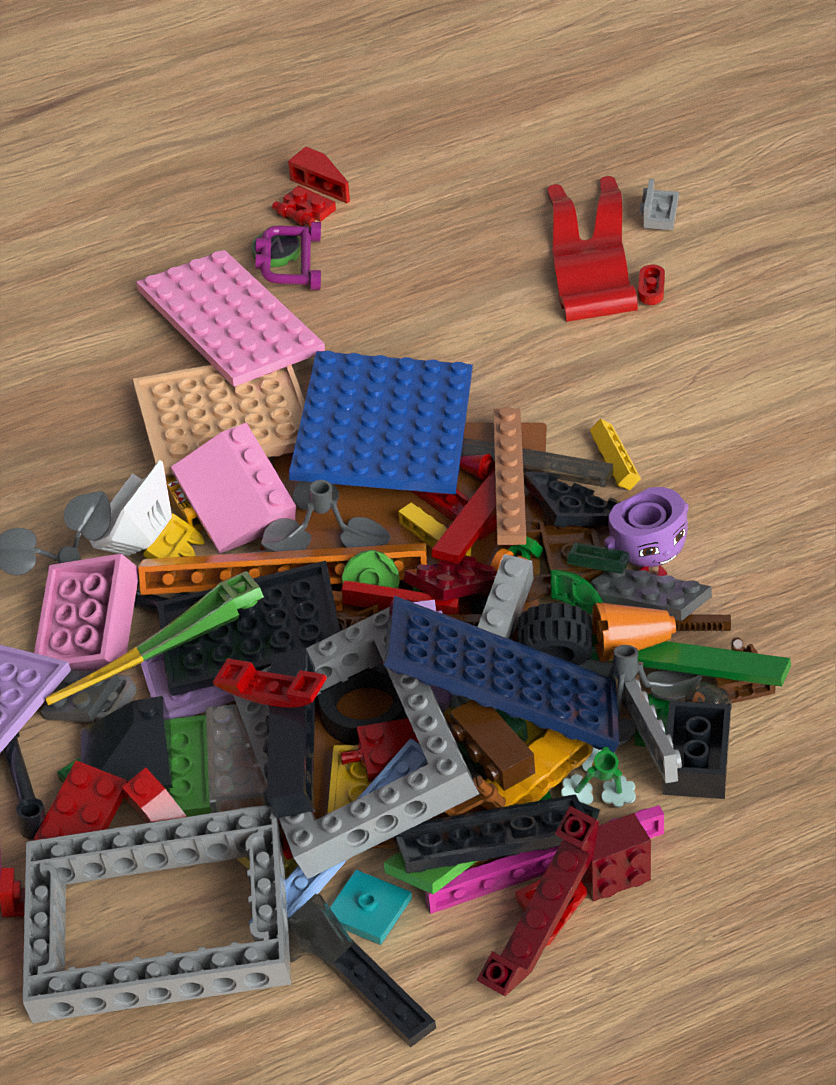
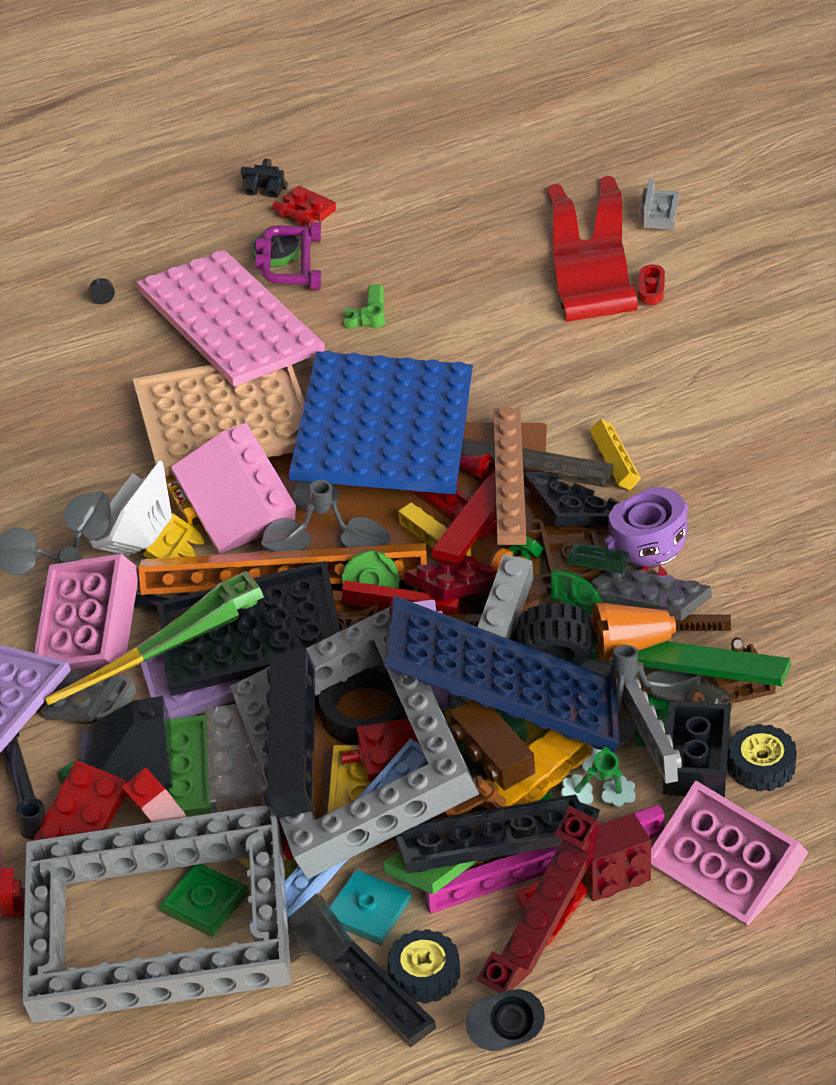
(101, 291): none -> black tile
(204, 899): none -> green tile
(263, 176): none -> black hips
(268, 688): red slope -> none
(318, 173): red slope -> none
(371, 315): none -> bright green bar
(424, 965): none -> black wheel
(505, 1020): none -> black piece
(726, 853): none -> bright pink slope
(762, 757): none -> black wheel

